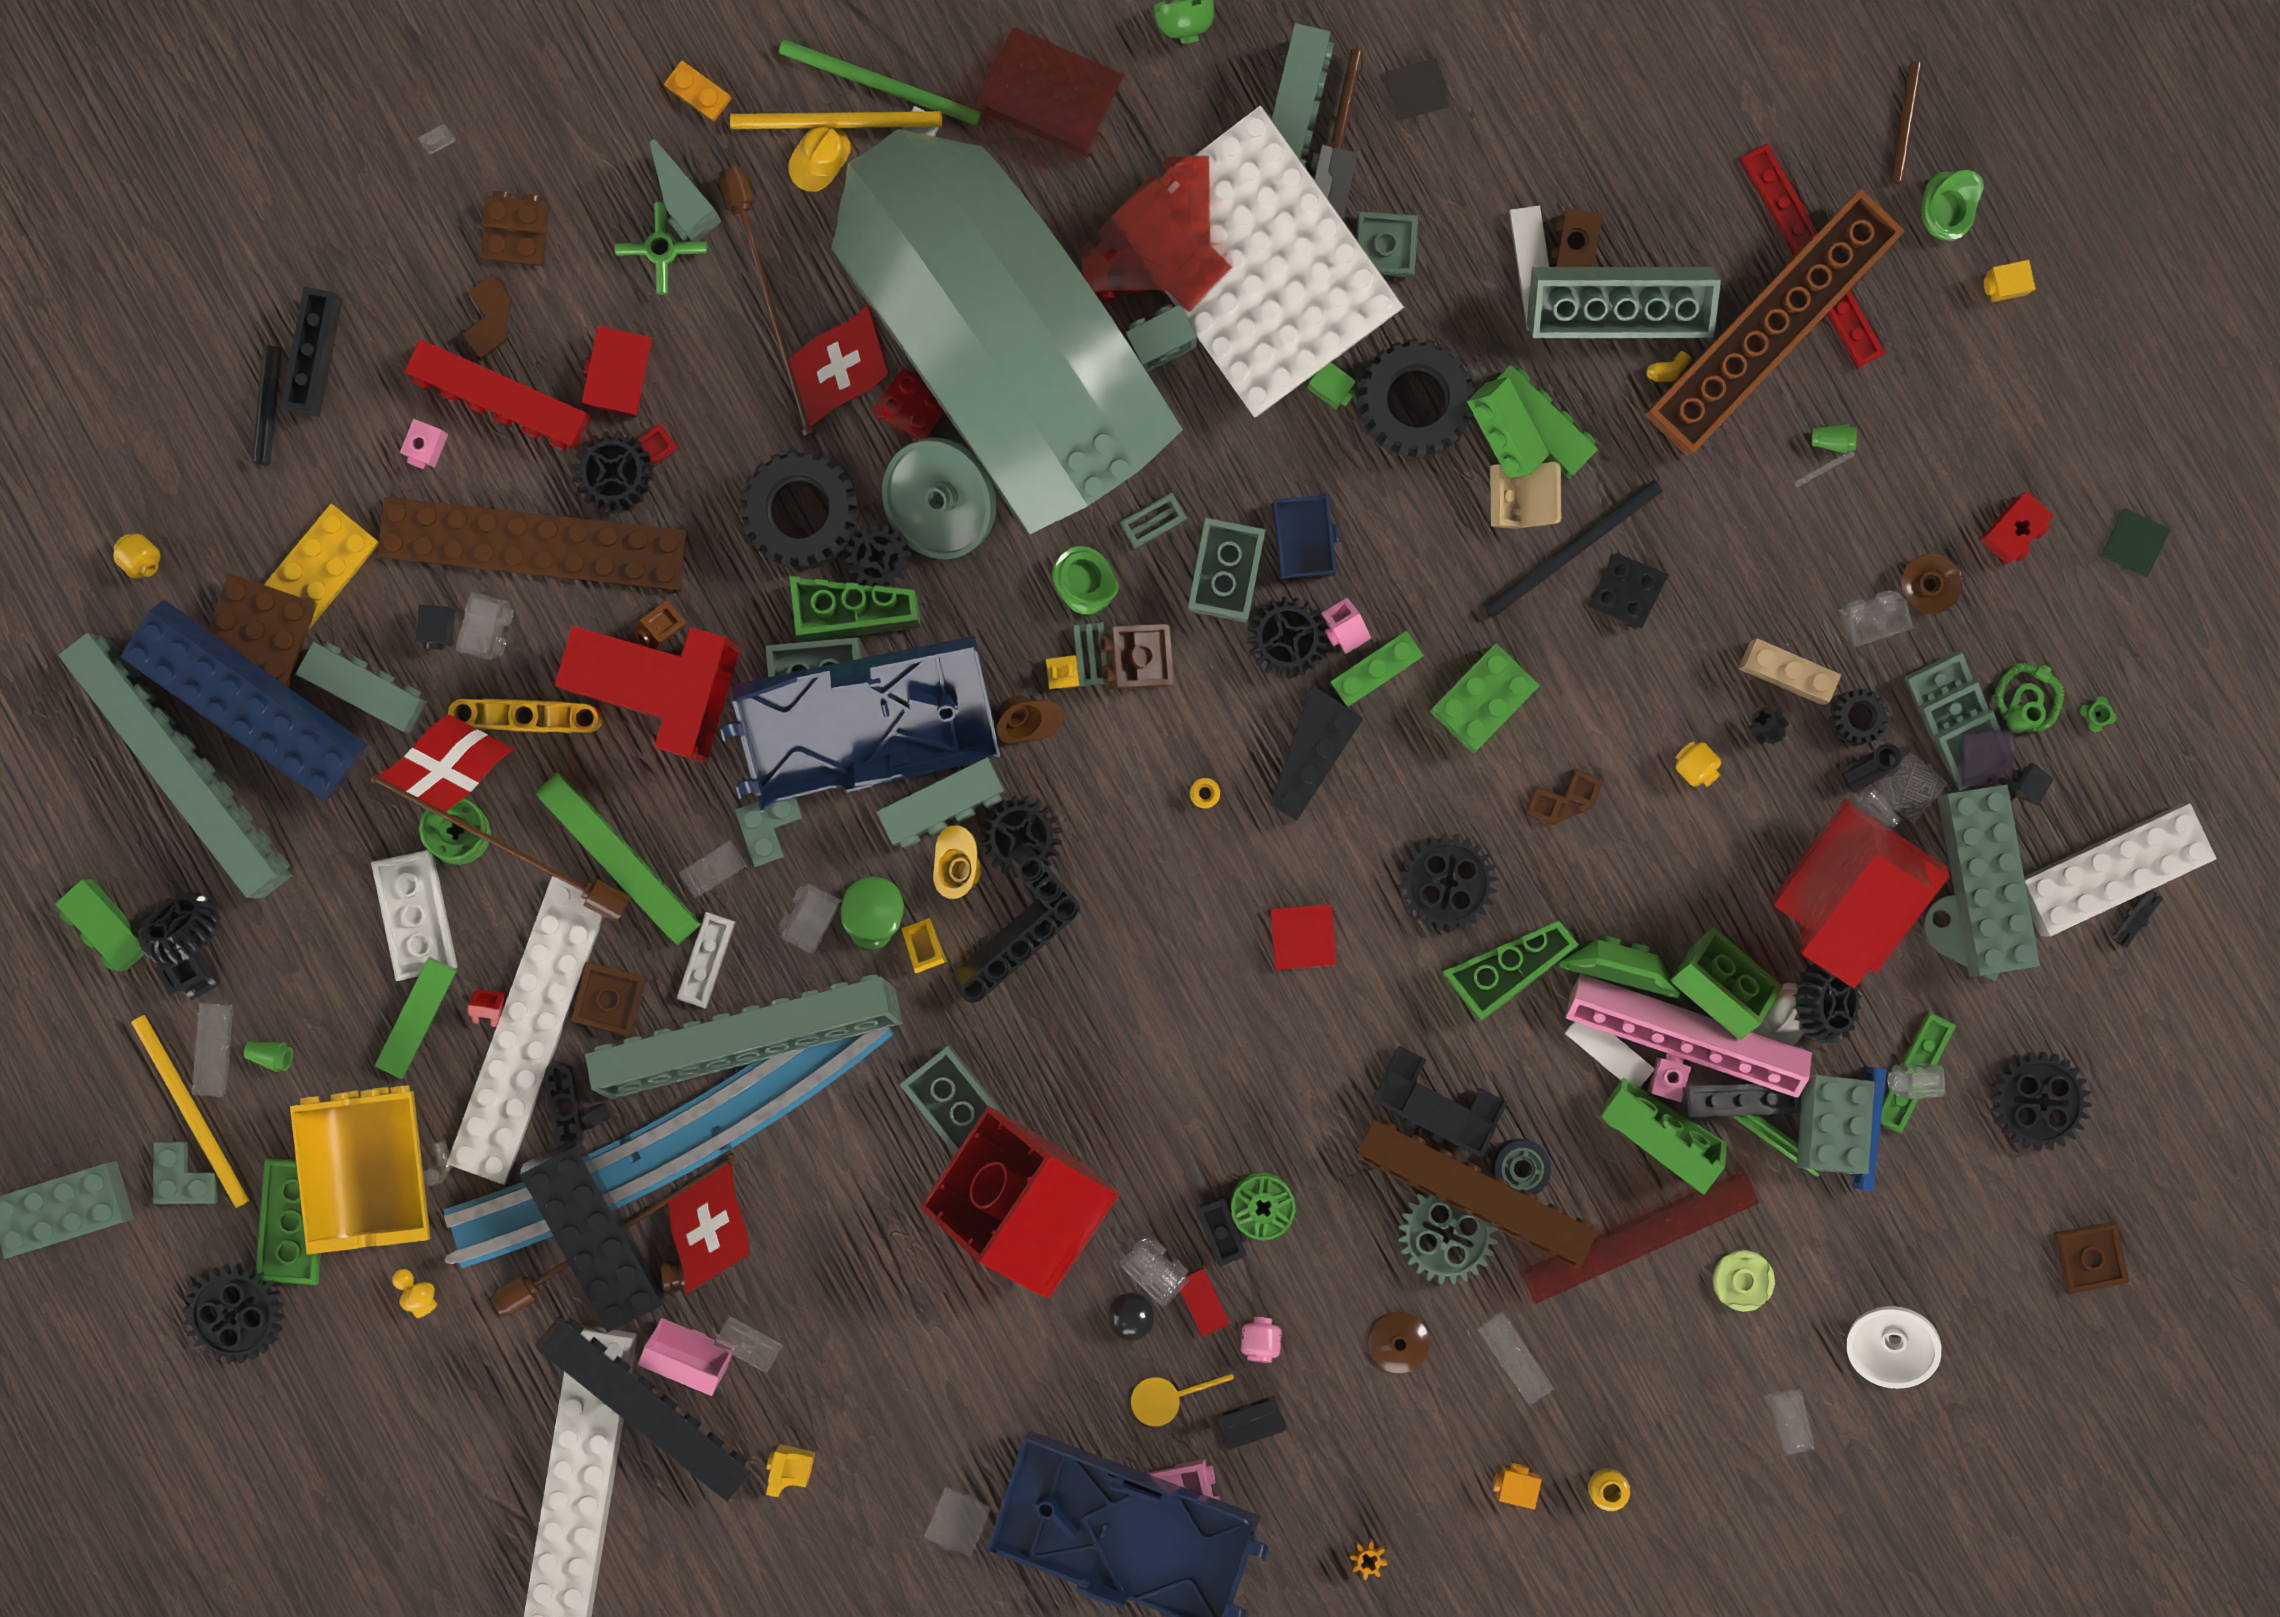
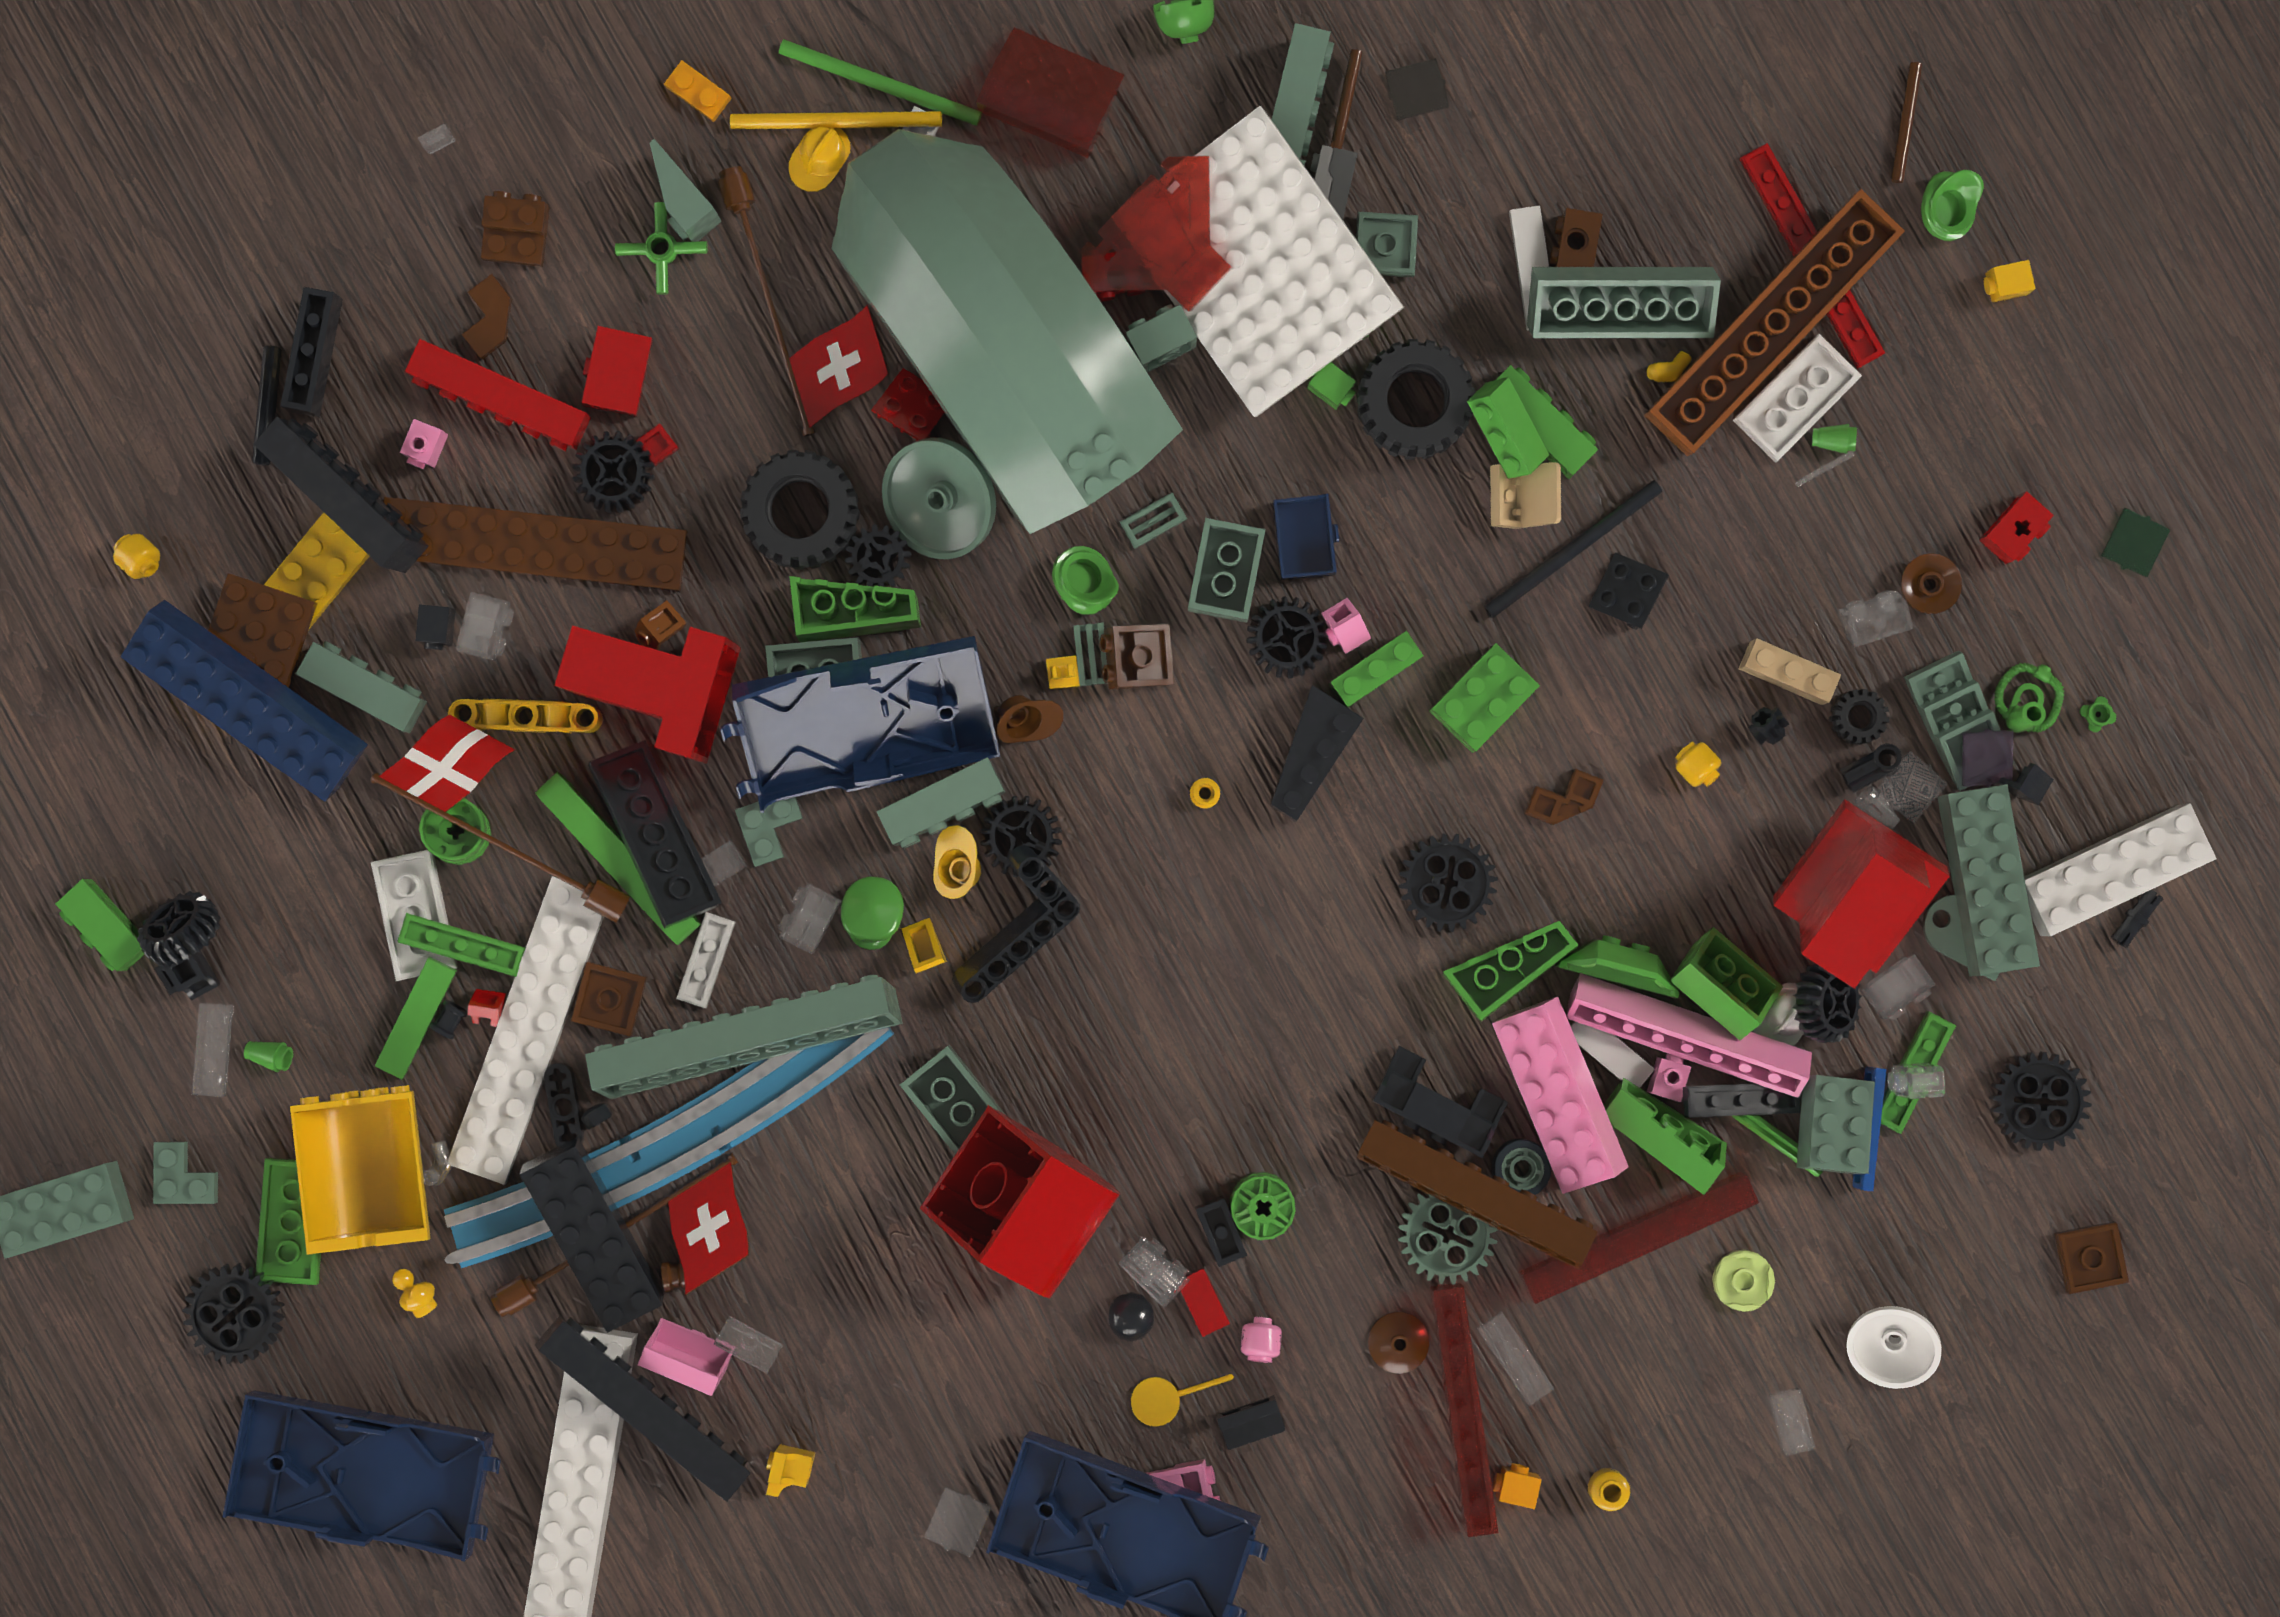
(176, 765): sand green brick -> none
(190, 1111): yellow piece -> none
(341, 494): none -> black brick
(359, 1475): none -> dark blue piece
(448, 1019): none -> black bush
(461, 944): none -> bright green tile
(654, 834): none -> black plate
(1303, 937): red tile -> none
(1364, 1566): light orange gear -> none
(1464, 1409): none -> clear red brick
(1560, 1095): none -> bright pink brick
(1797, 397): none -> white tile
(1898, 987): none -> clear brick

